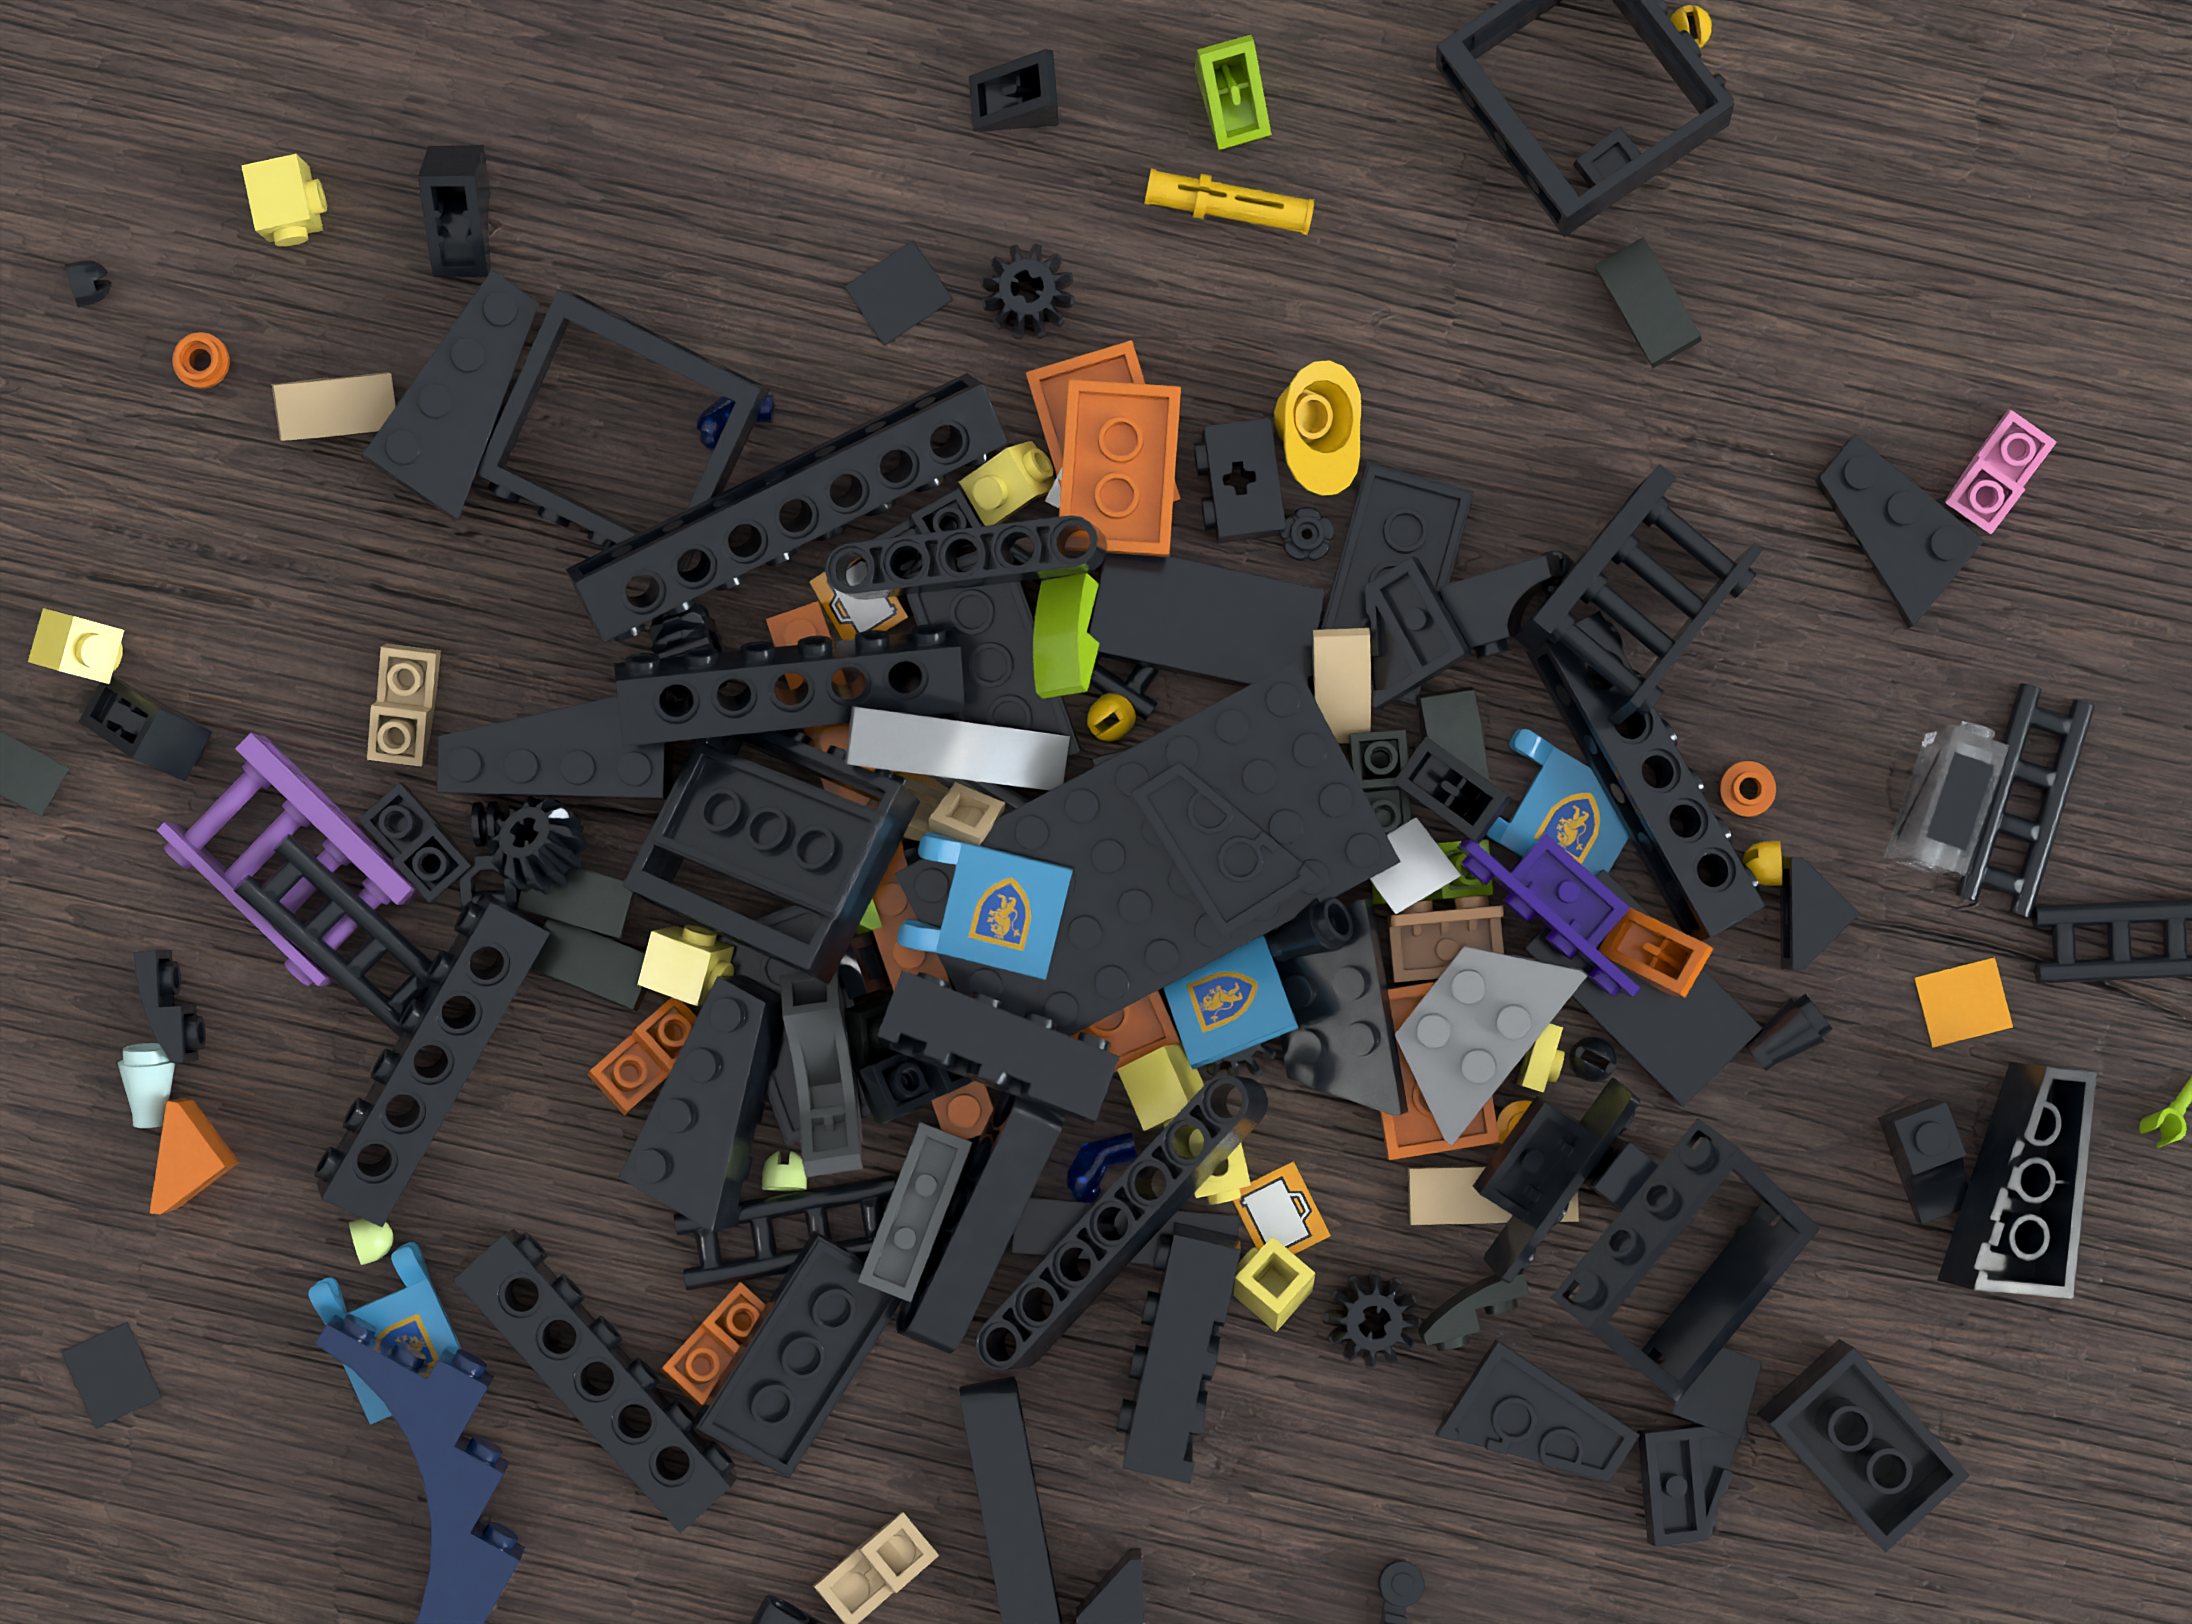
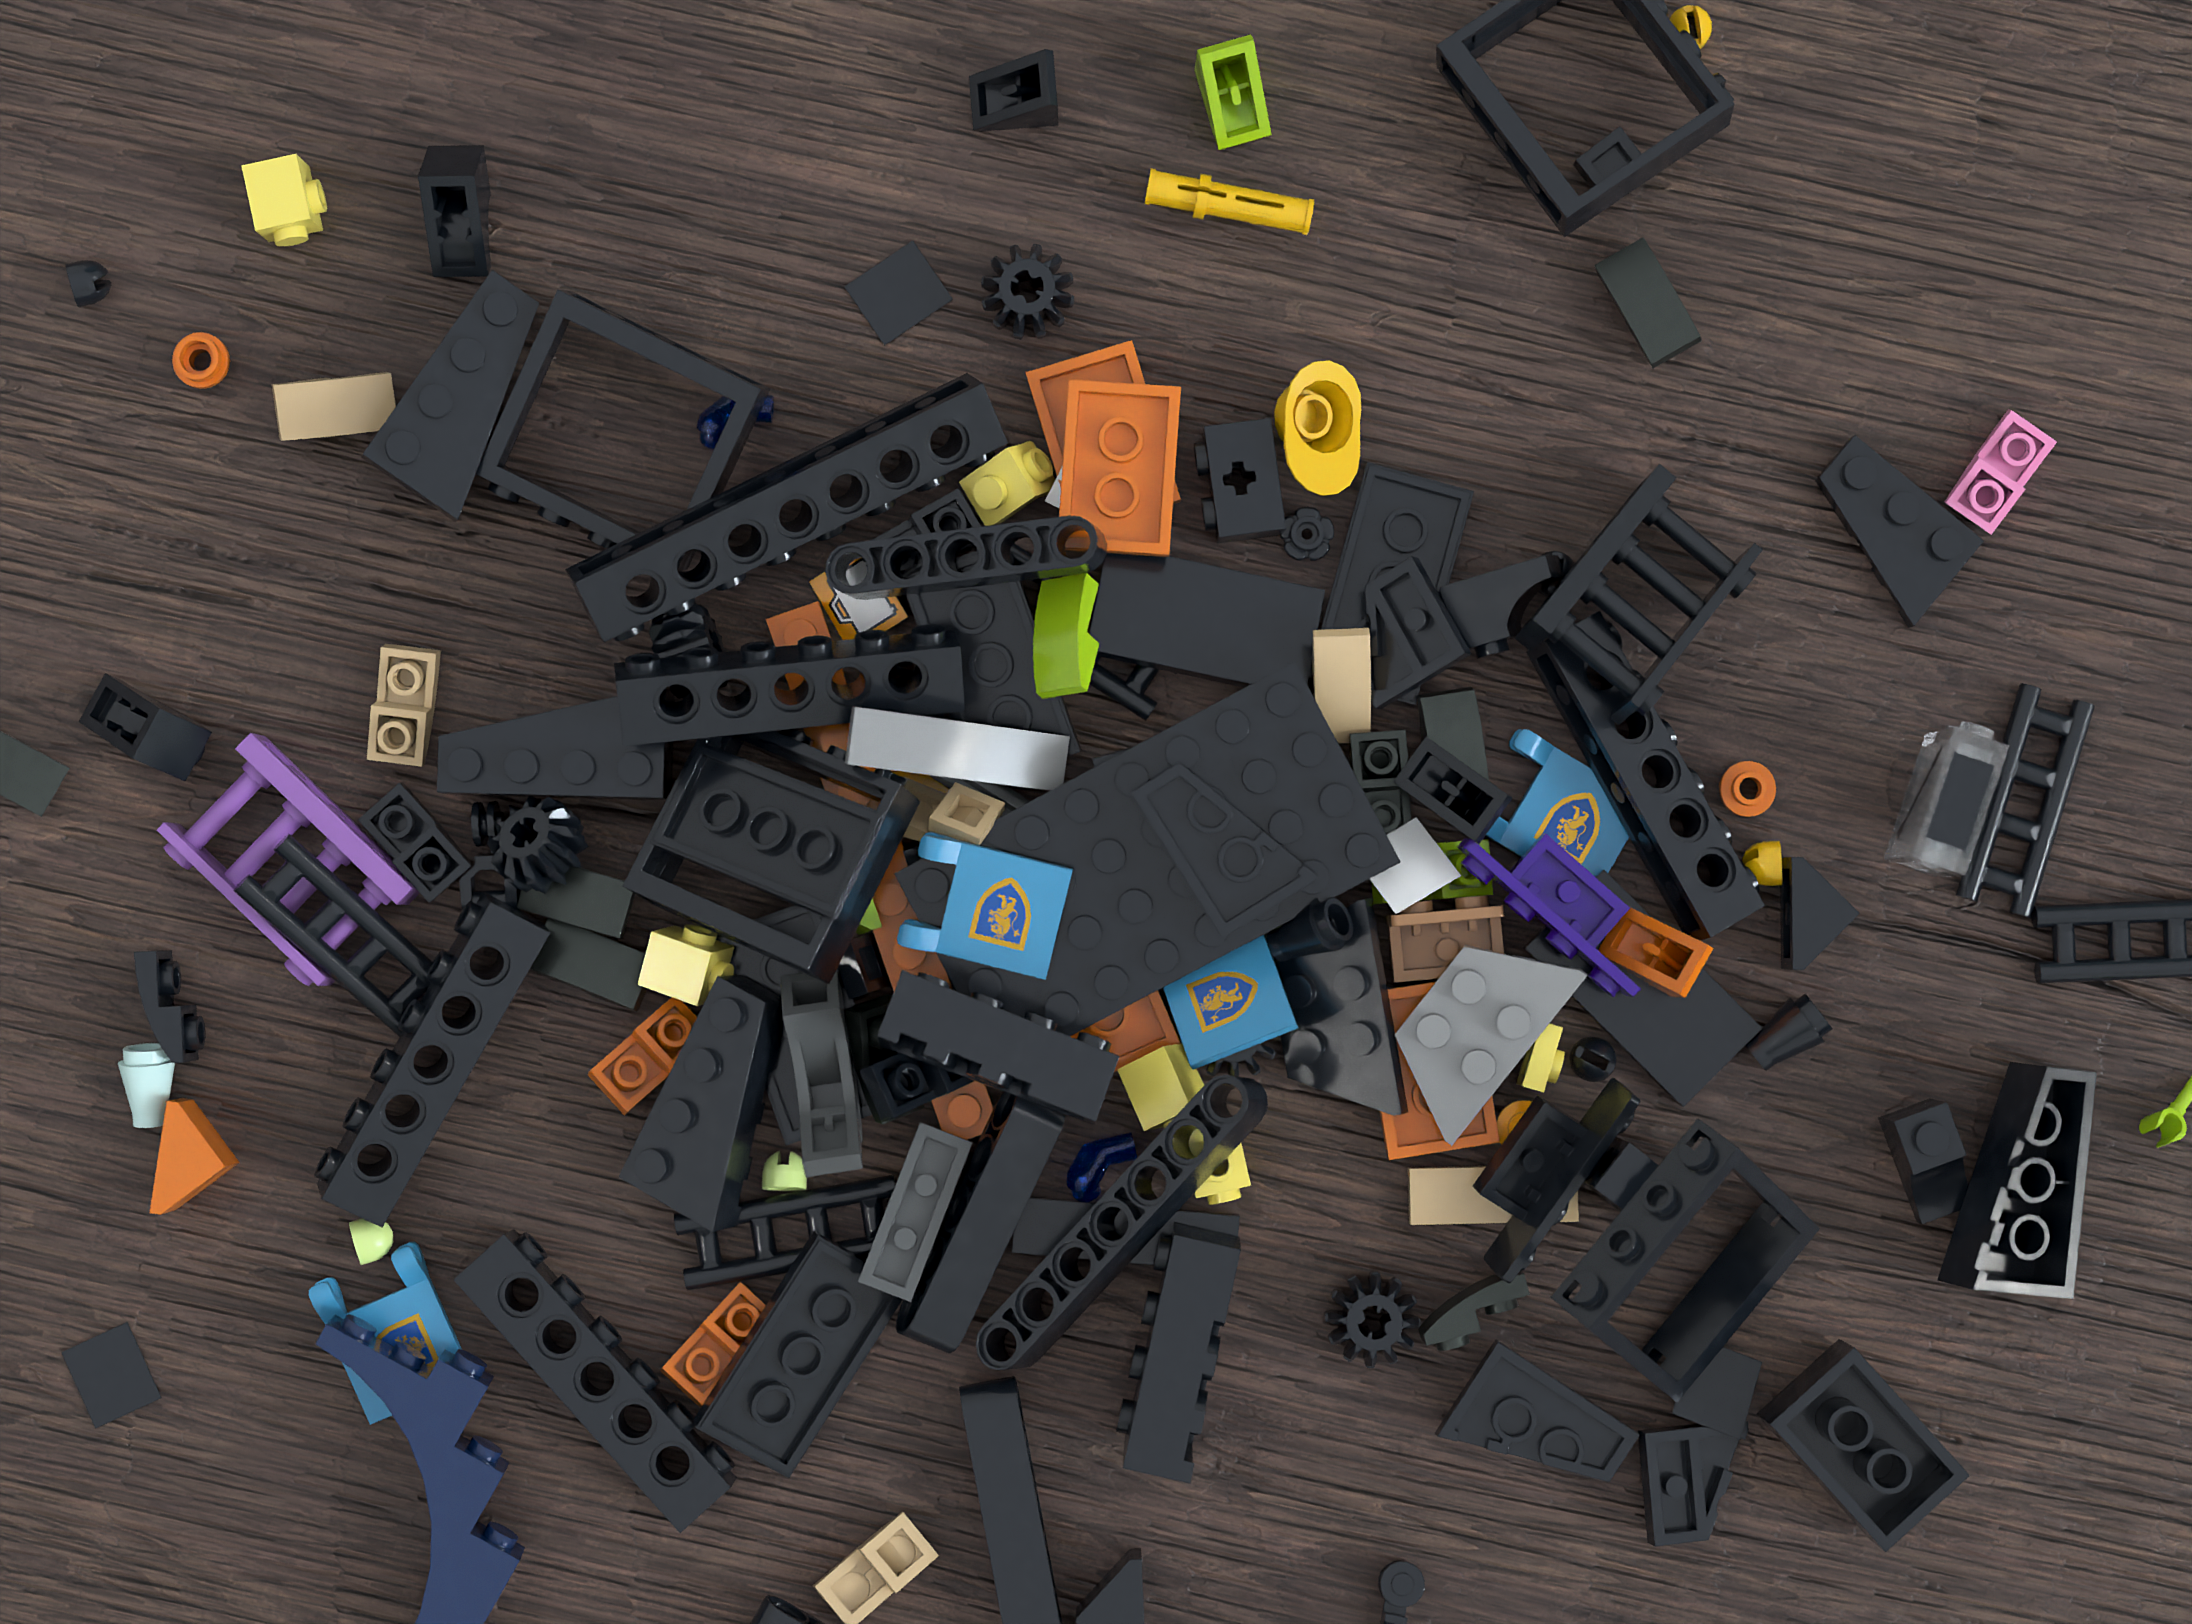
(77, 646): light yellow brick -> none
(1103, 708): yellow hinge -> none
(1272, 1283): light yellow brick -> none
(1282, 1209): sticker -> none
(1963, 1002): light orange sticker -> none

